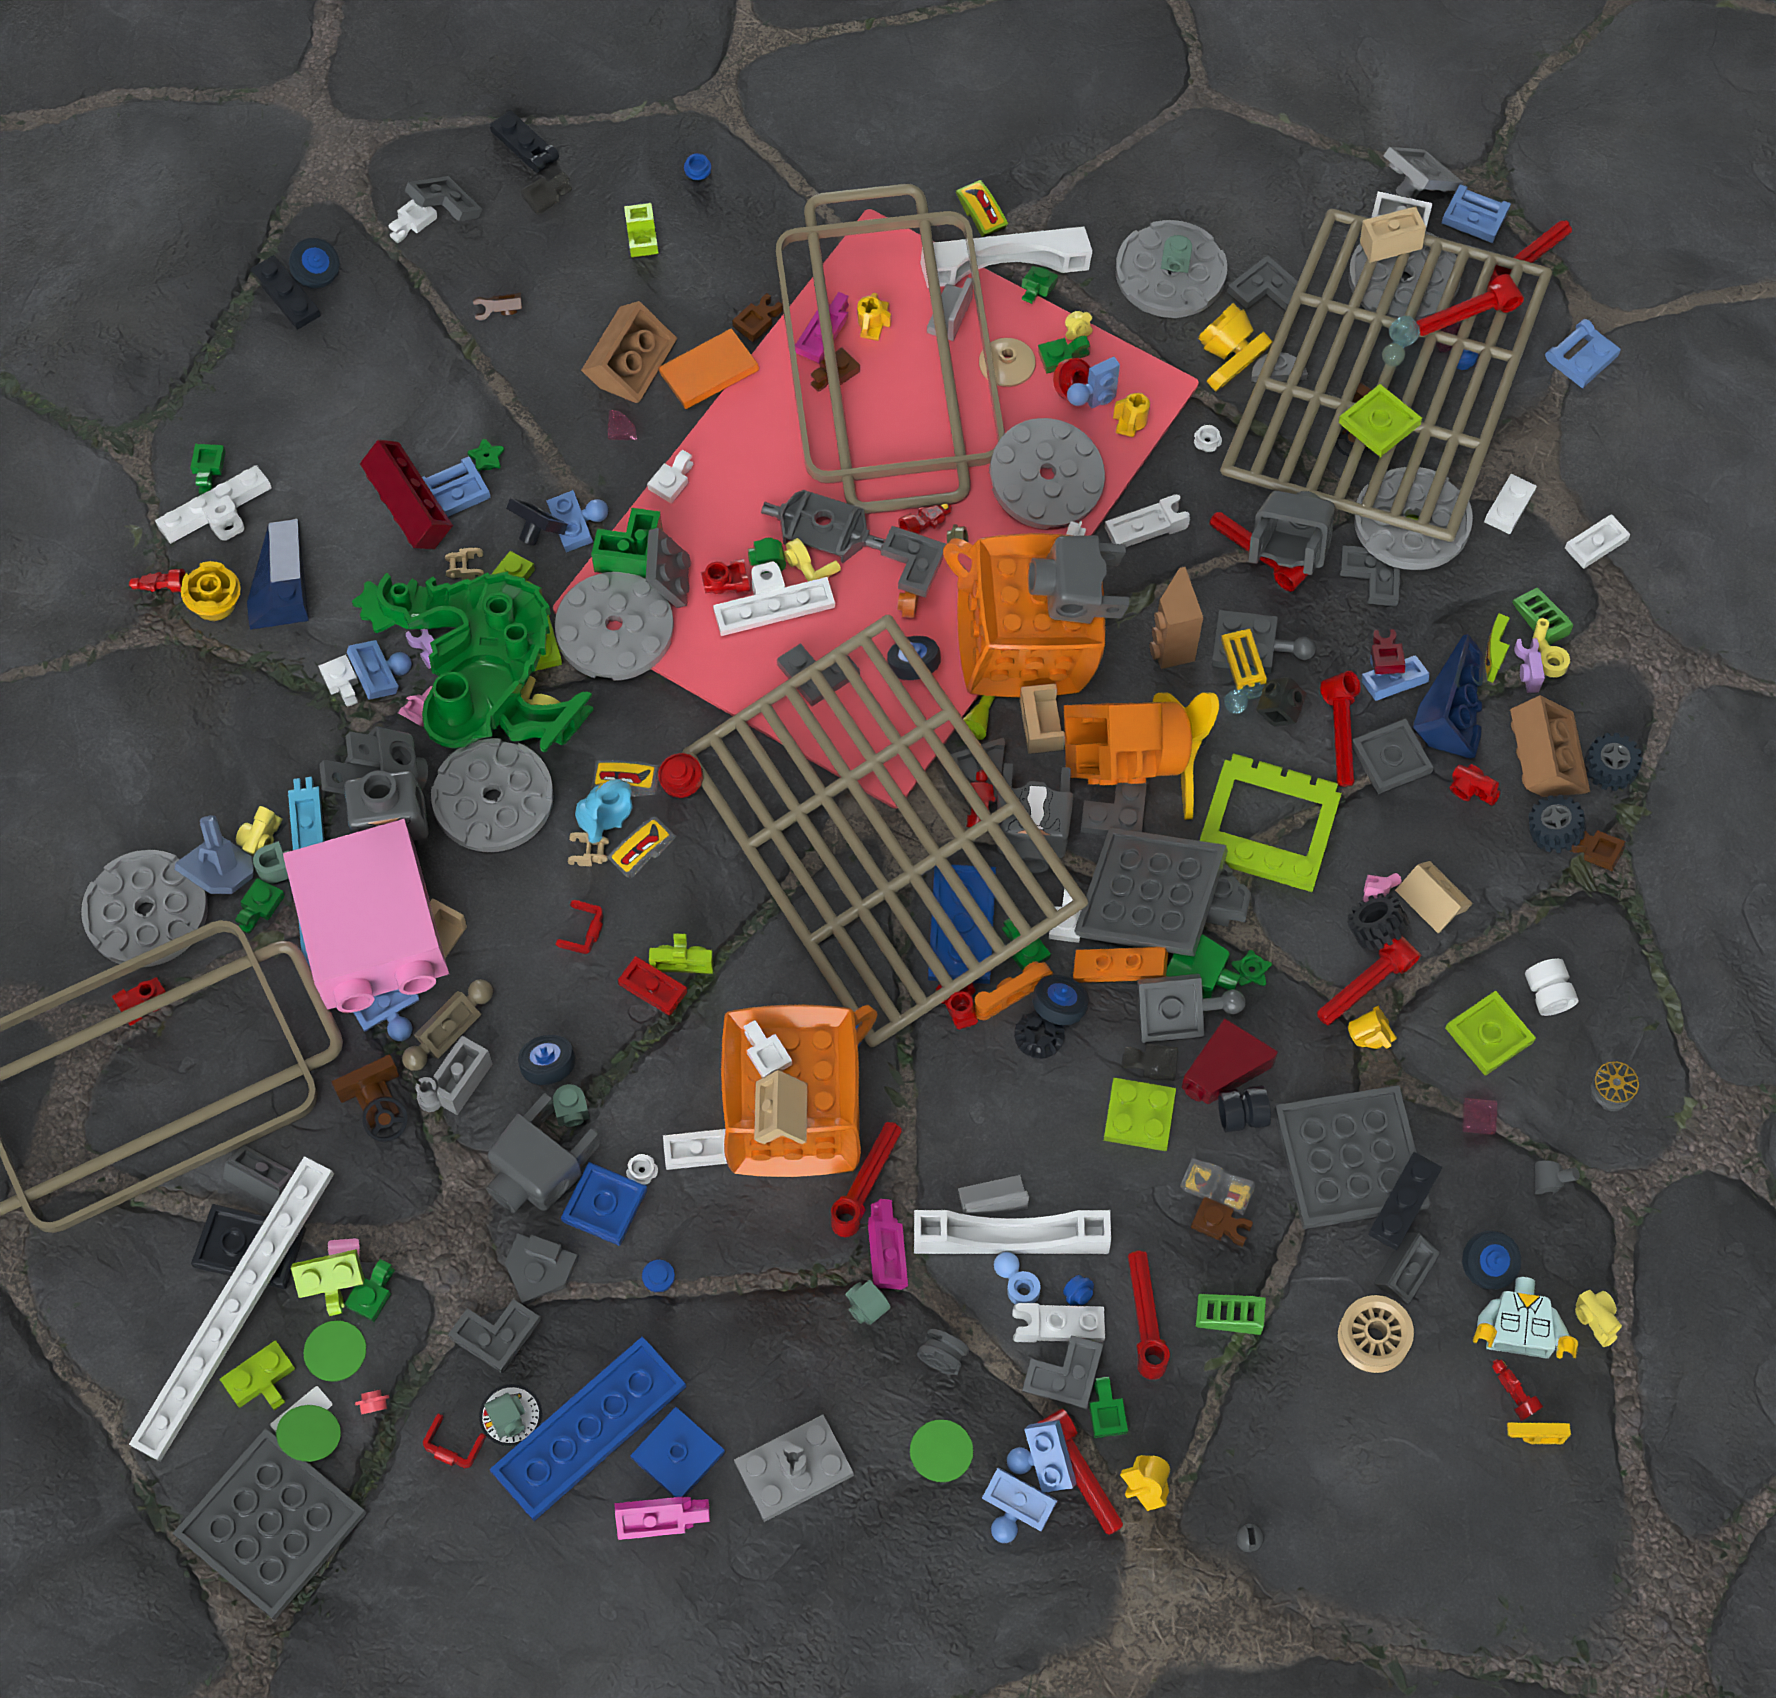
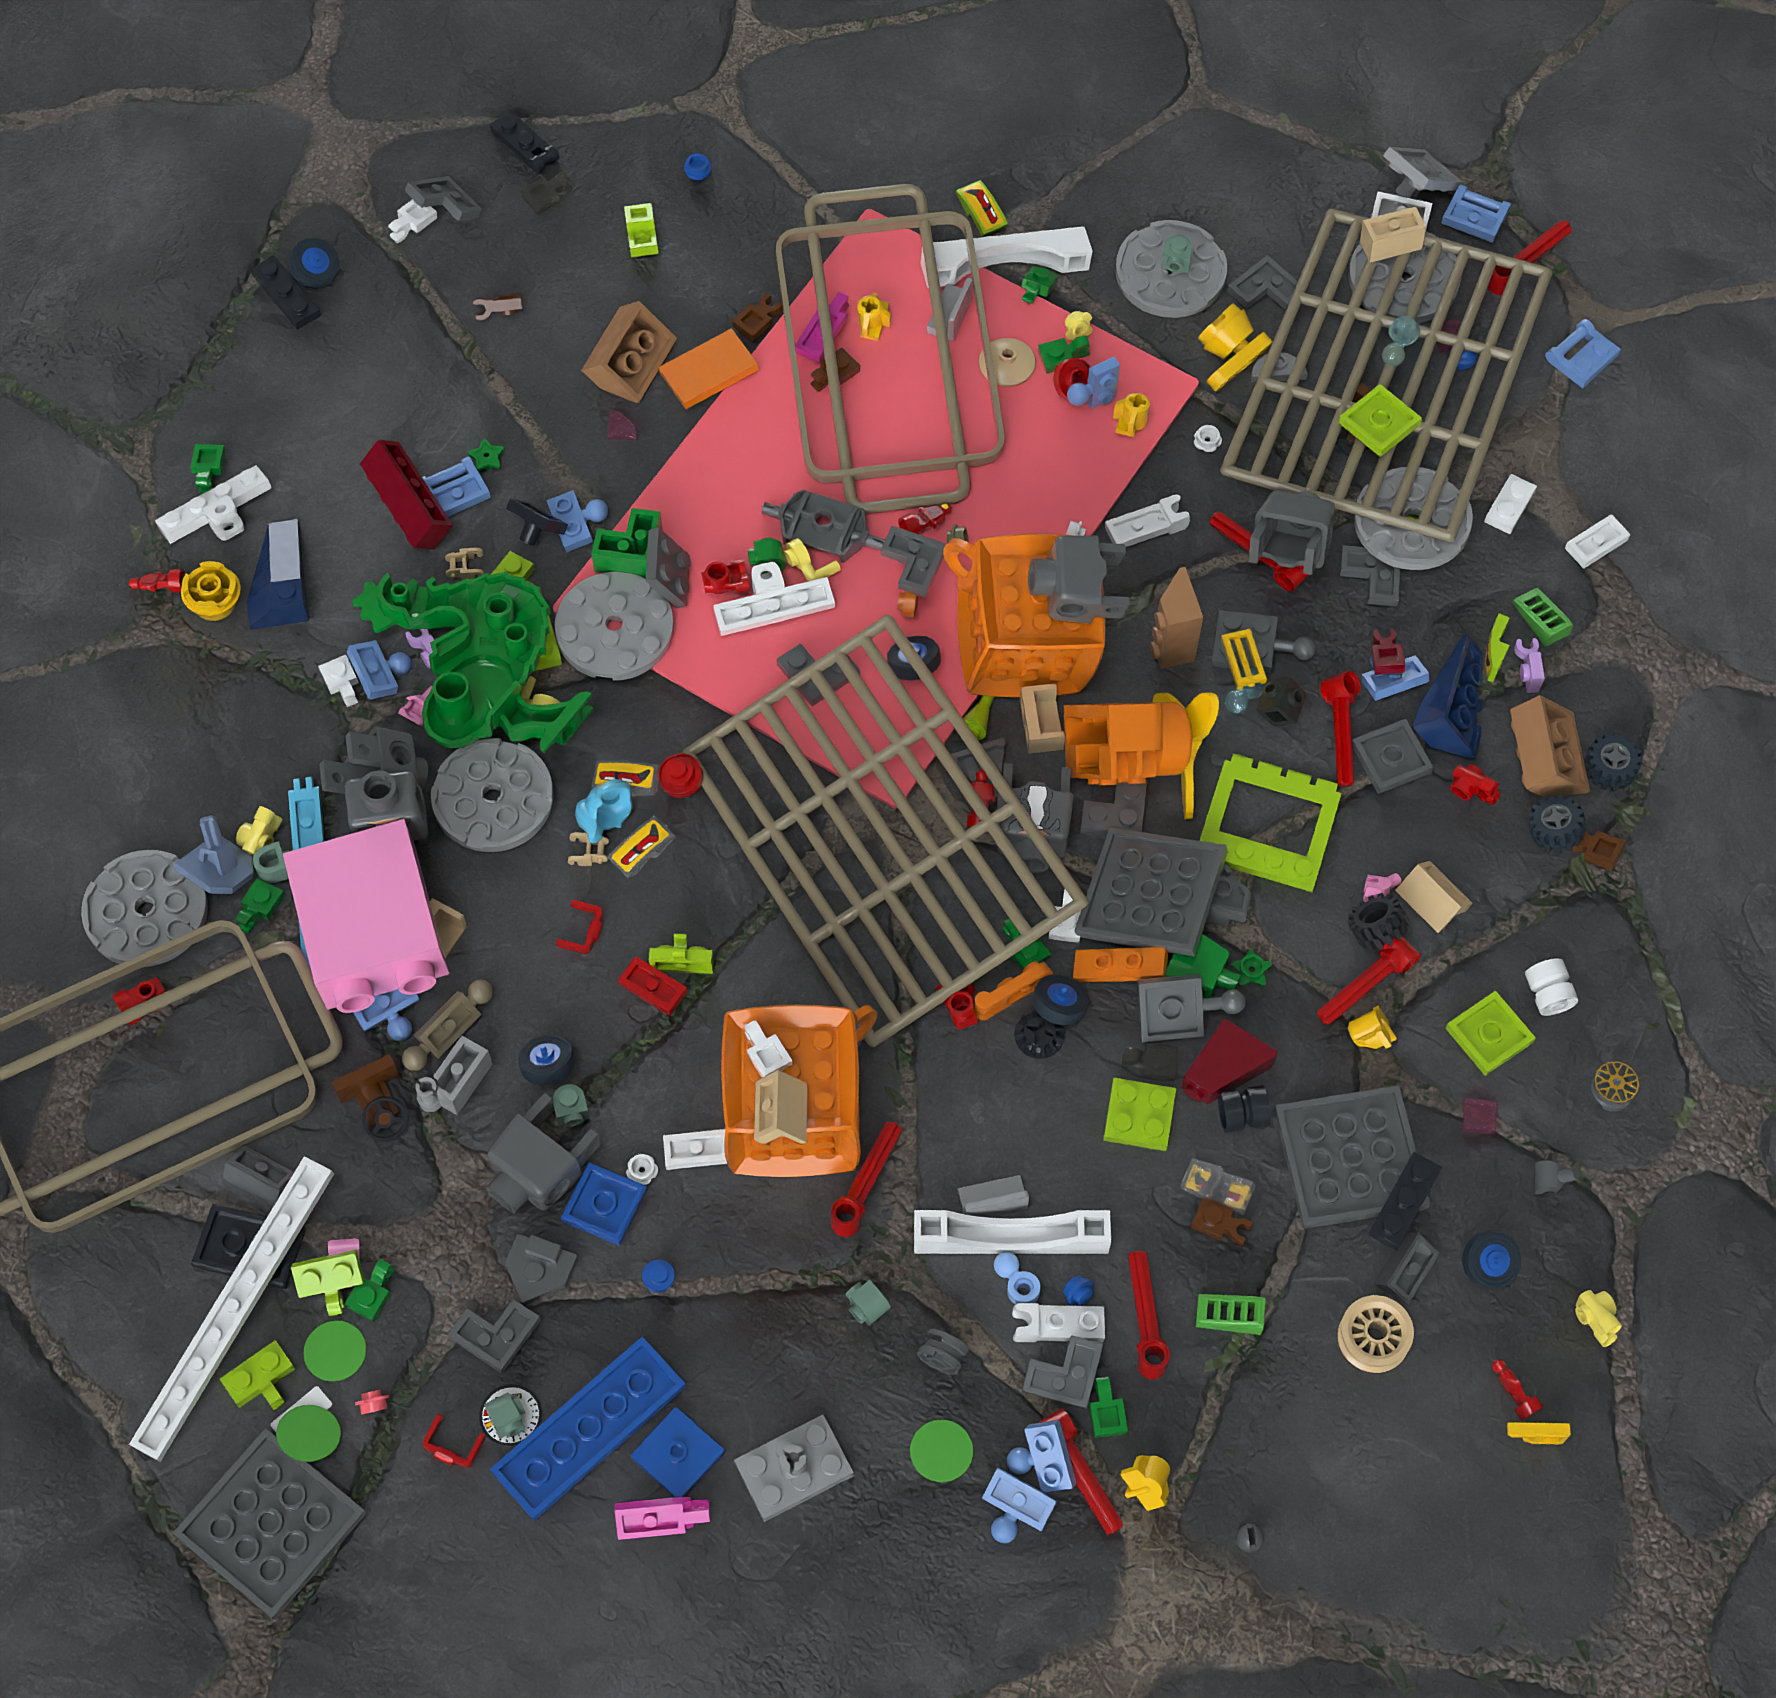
(669, 480): white plate -> none
(887, 1247): dark pink hinge -> none
(962, 921): blue tile -> none
(1042, 501): light grey plate -> none
(1501, 295): red axle -> none
(1524, 1324): light aqua torso -> none
(1549, 653): light yellow plate -> none

